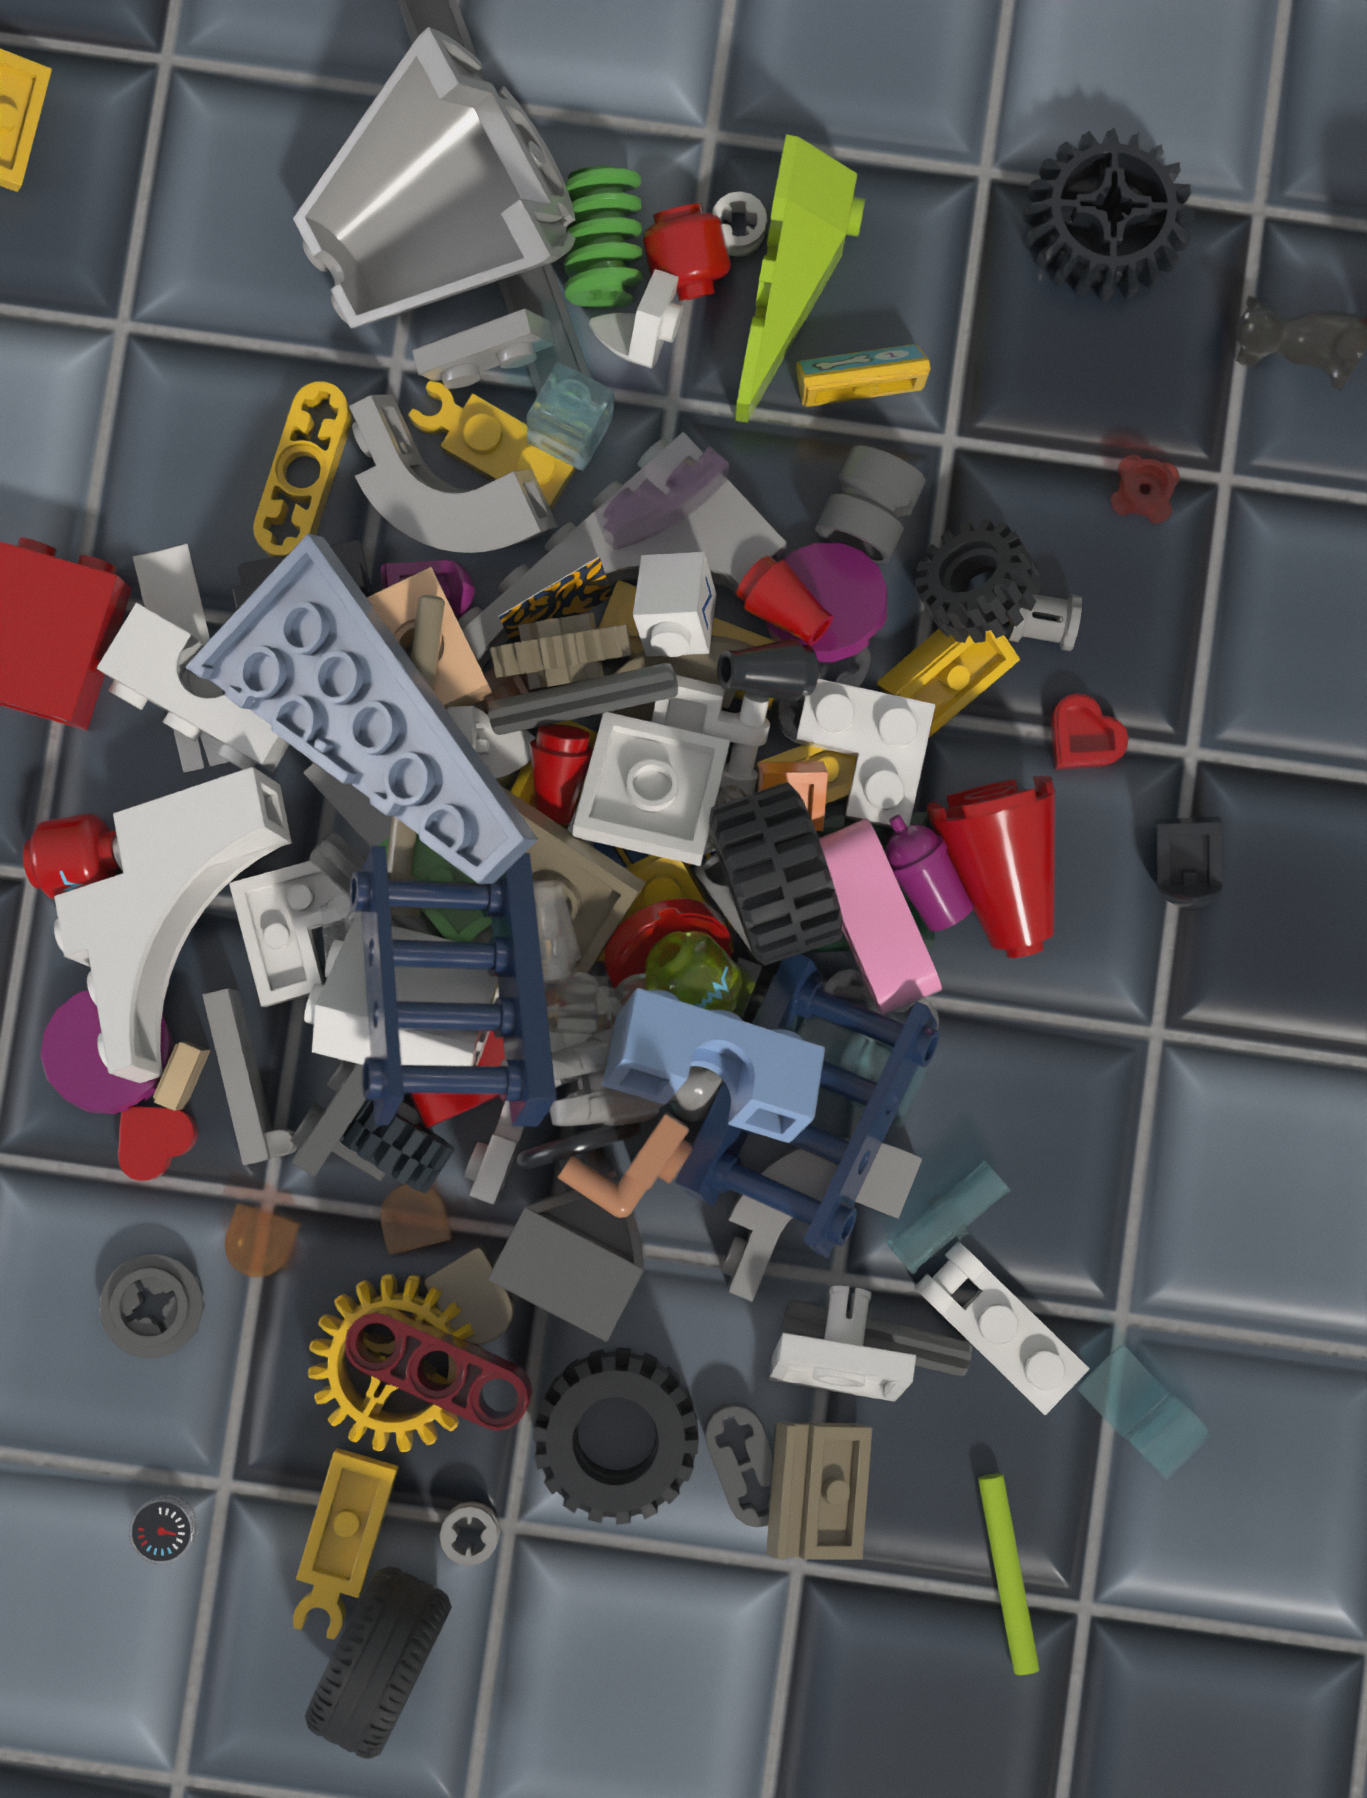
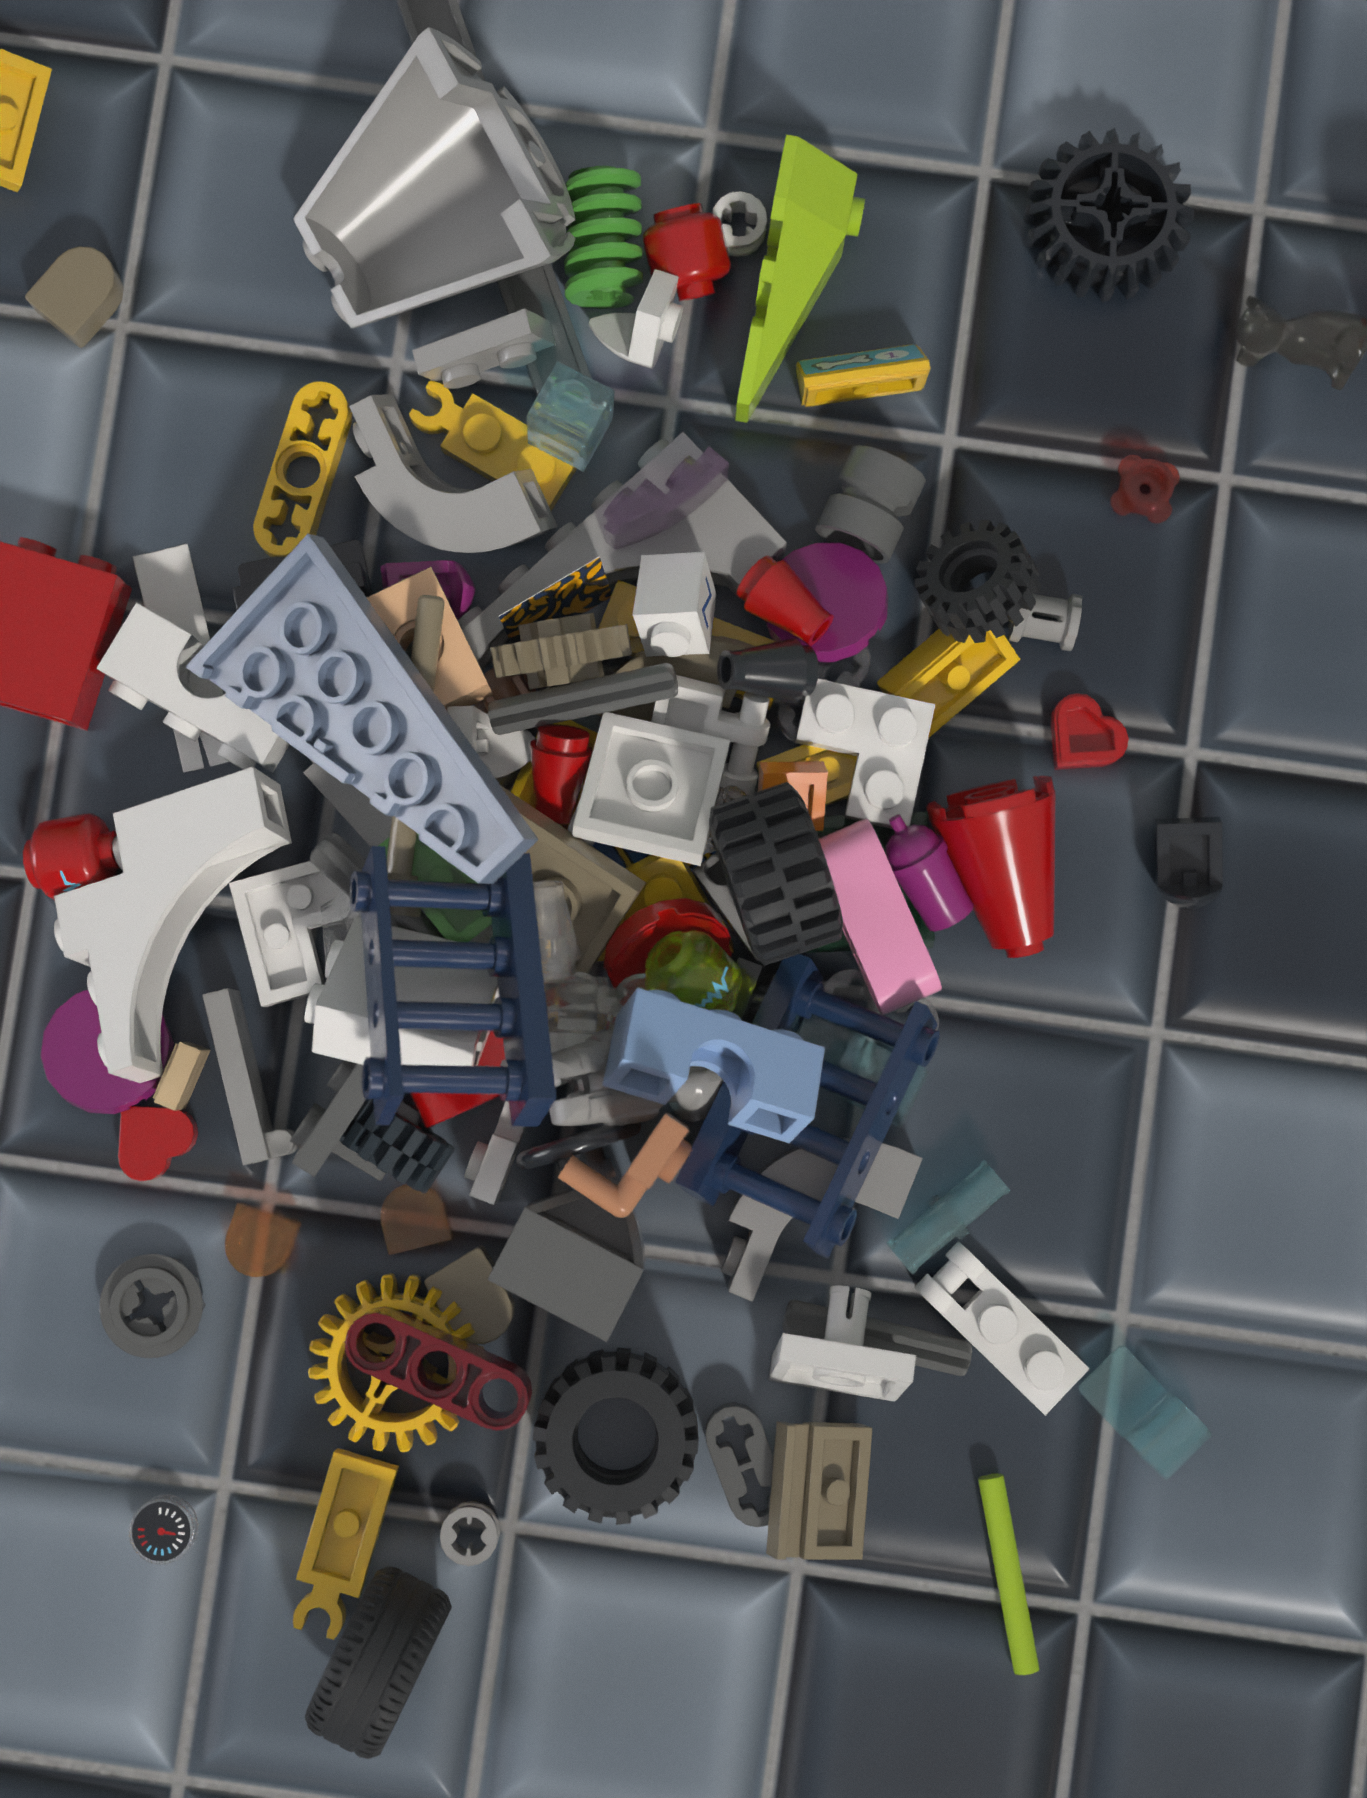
(78, 293): none -> dark tan piece

